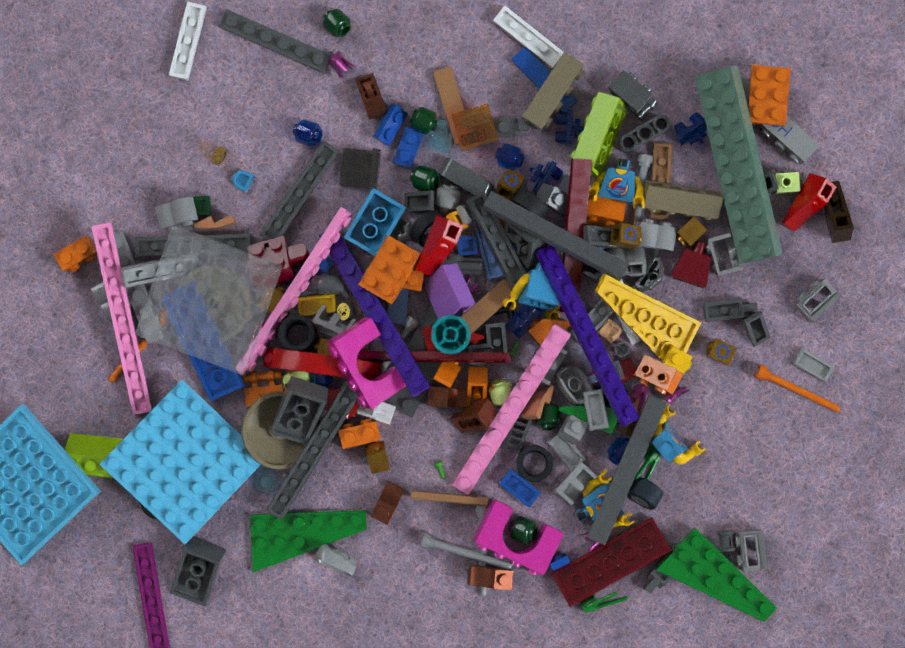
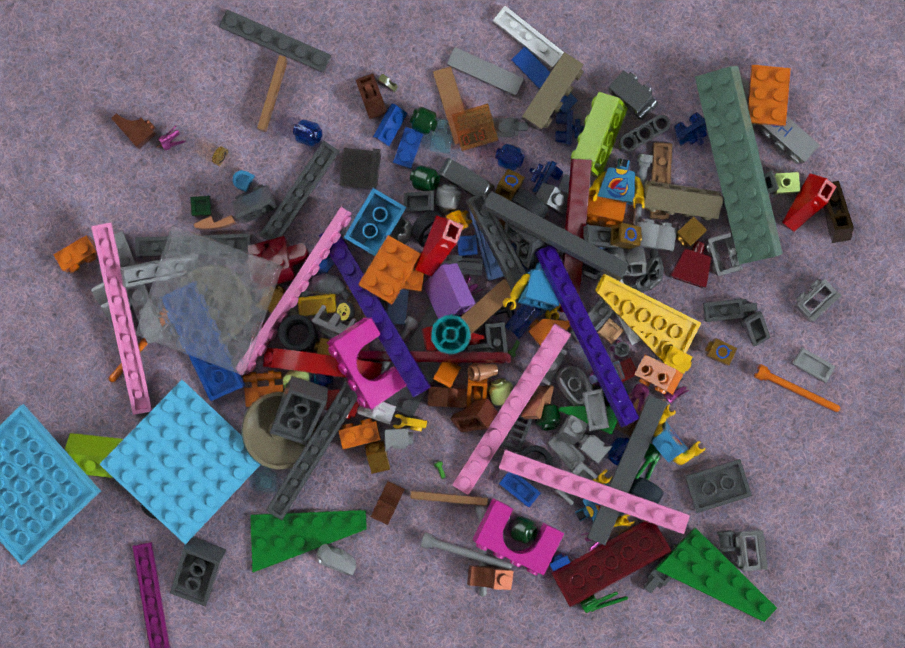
(137, 131): none -> copper arch
(166, 140): none -> flat silver piece
(177, 213): light grey brick -> none
(187, 41): white plate -> none
(254, 204): none -> dark grey slope
(272, 94): none -> medium nougat tile
(336, 23): dark green head -> none
(338, 61): flat silver piece -> none
(385, 81): none -> olive tile
(398, 438): none -> light grey window
(416, 424): none -> yellow plate
(465, 215): light grey tile -> none
(481, 371): none -> nougat cone
(485, 71): none -> light grey tile
(593, 447): none -> light grey window
(594, 491): none -> bright pink plate
(718, 485): none -> dark grey plate

